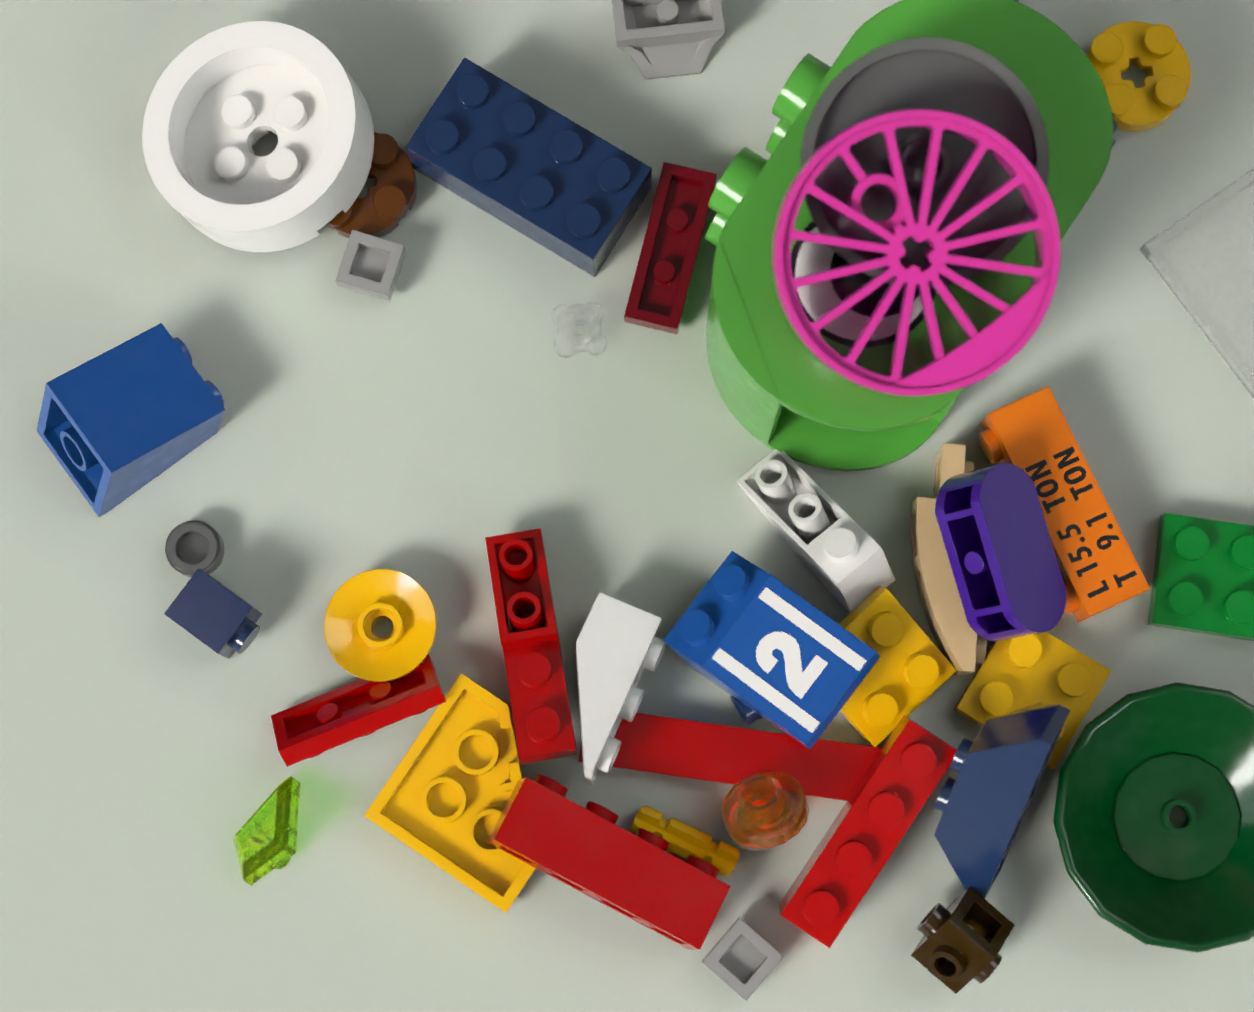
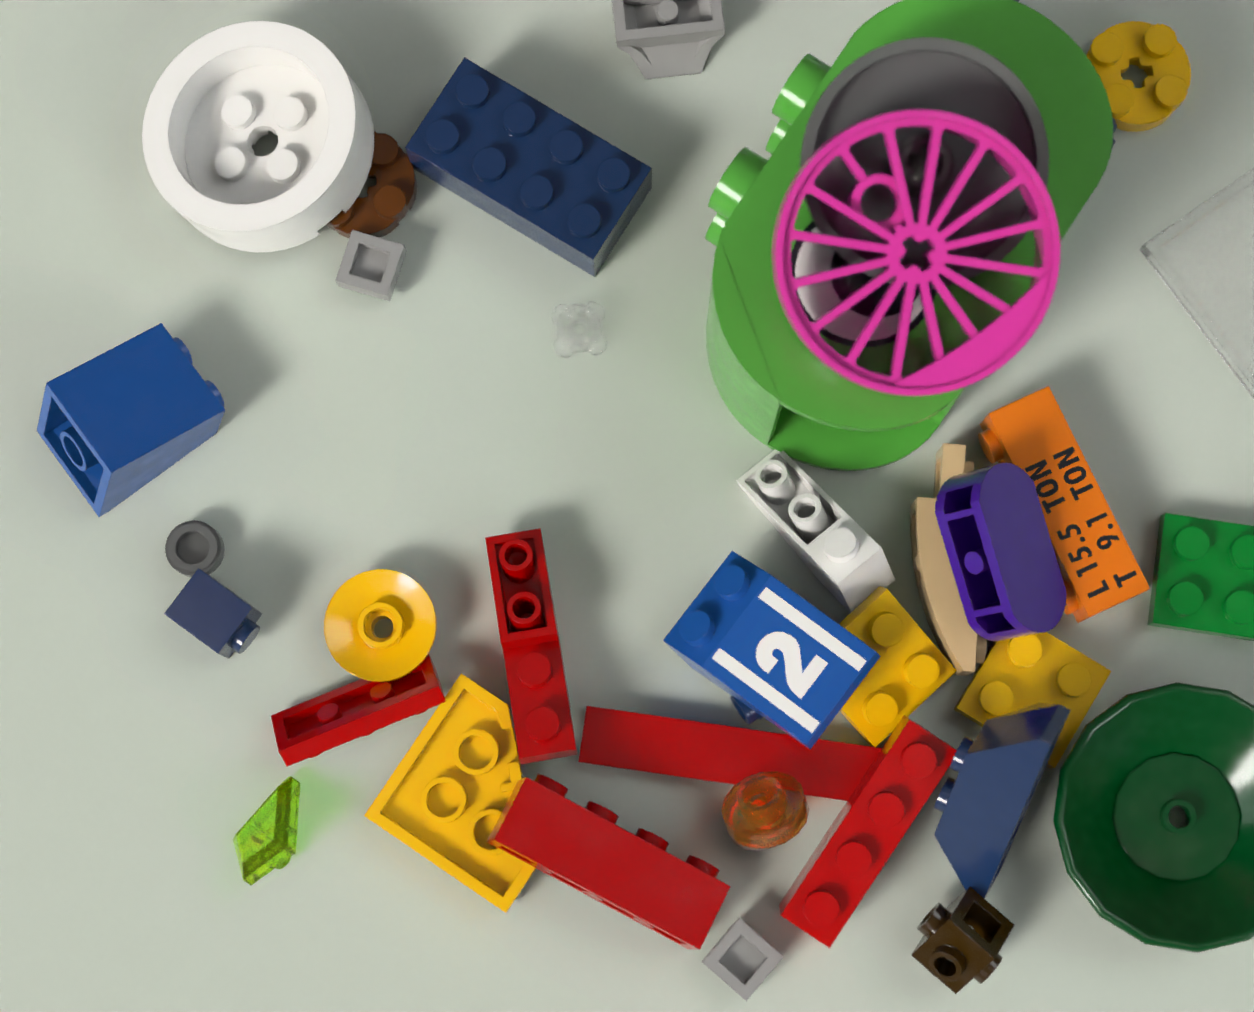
(610, 661): white slope -> none
(670, 248): dark red plate -> none
(687, 840): yellow axle -> none

